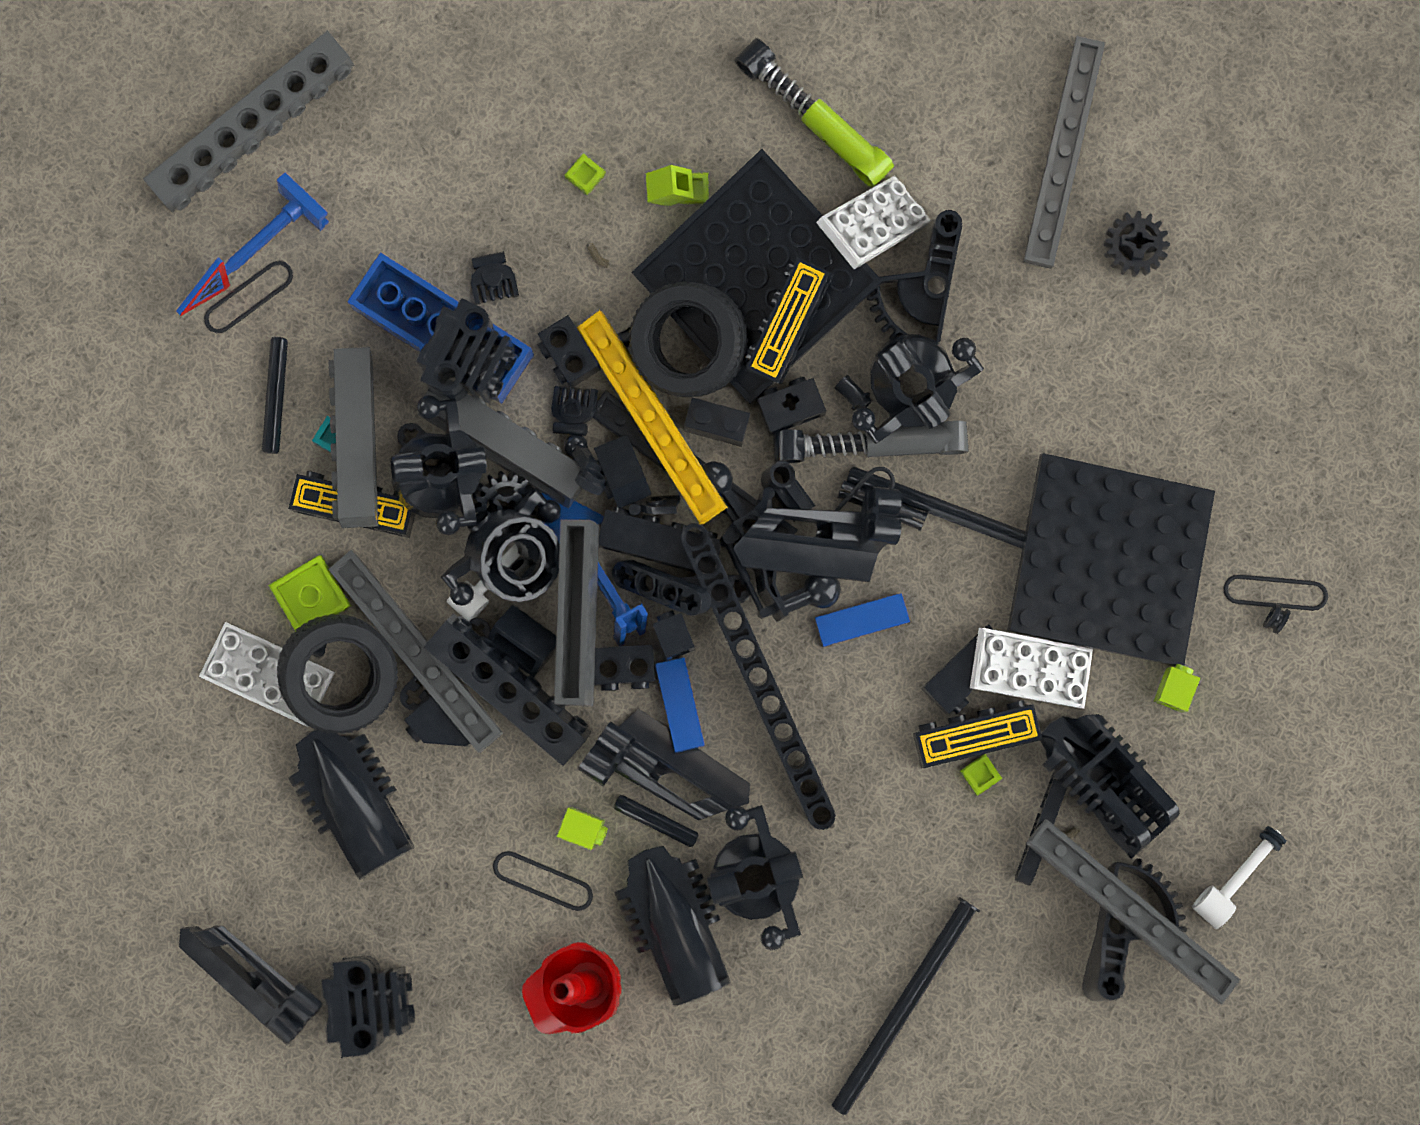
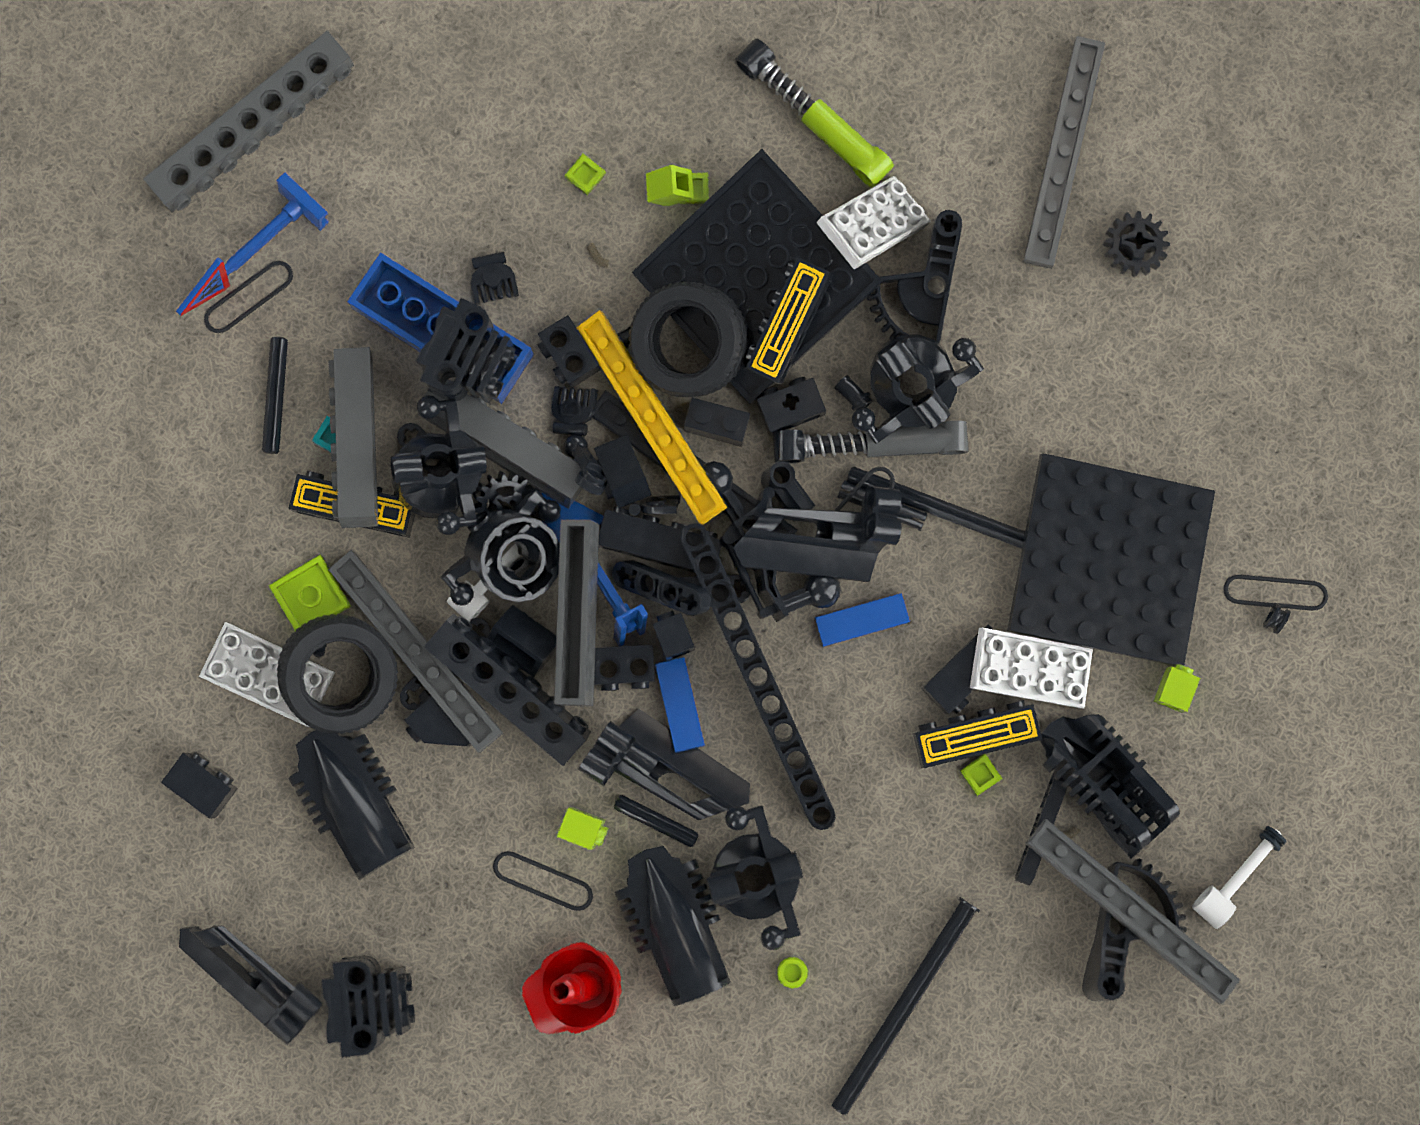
(199, 784): none -> black piece
(792, 972): none -> lime tile

